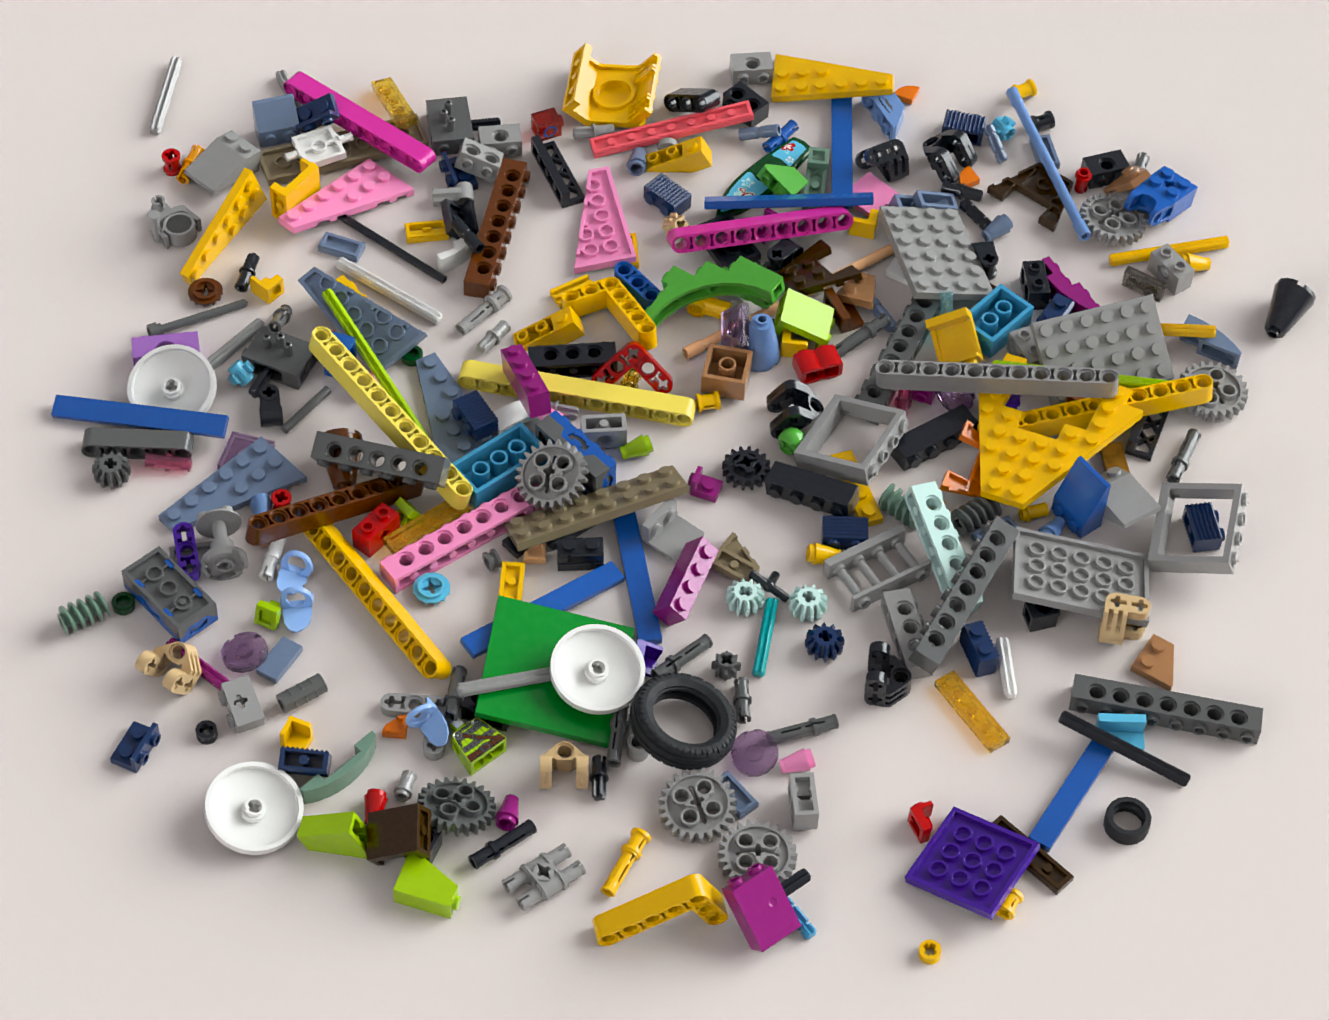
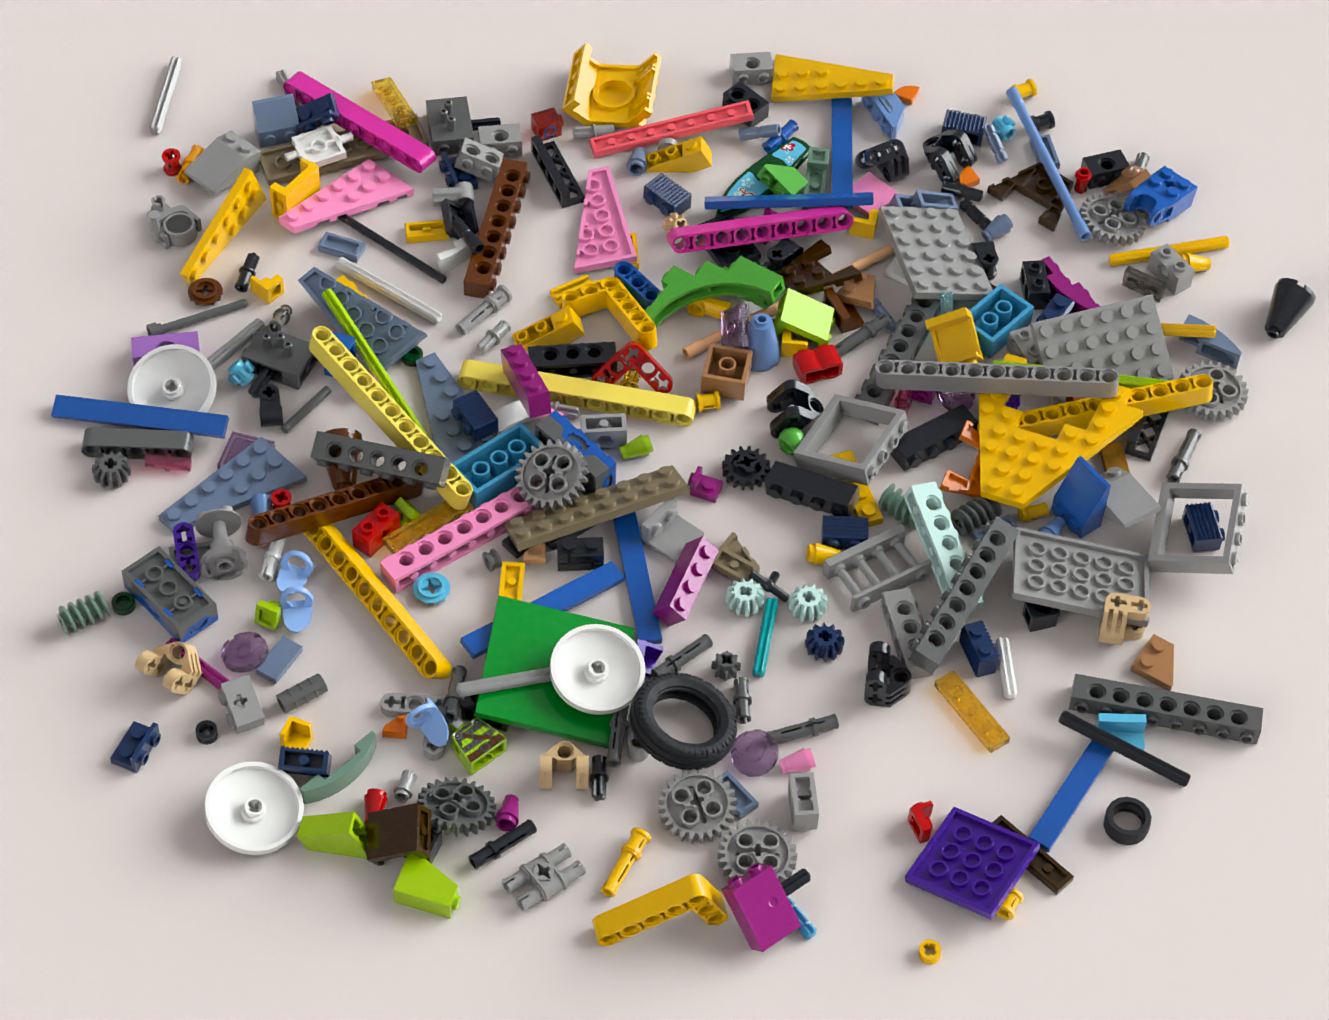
(692, 100): black beam -> none

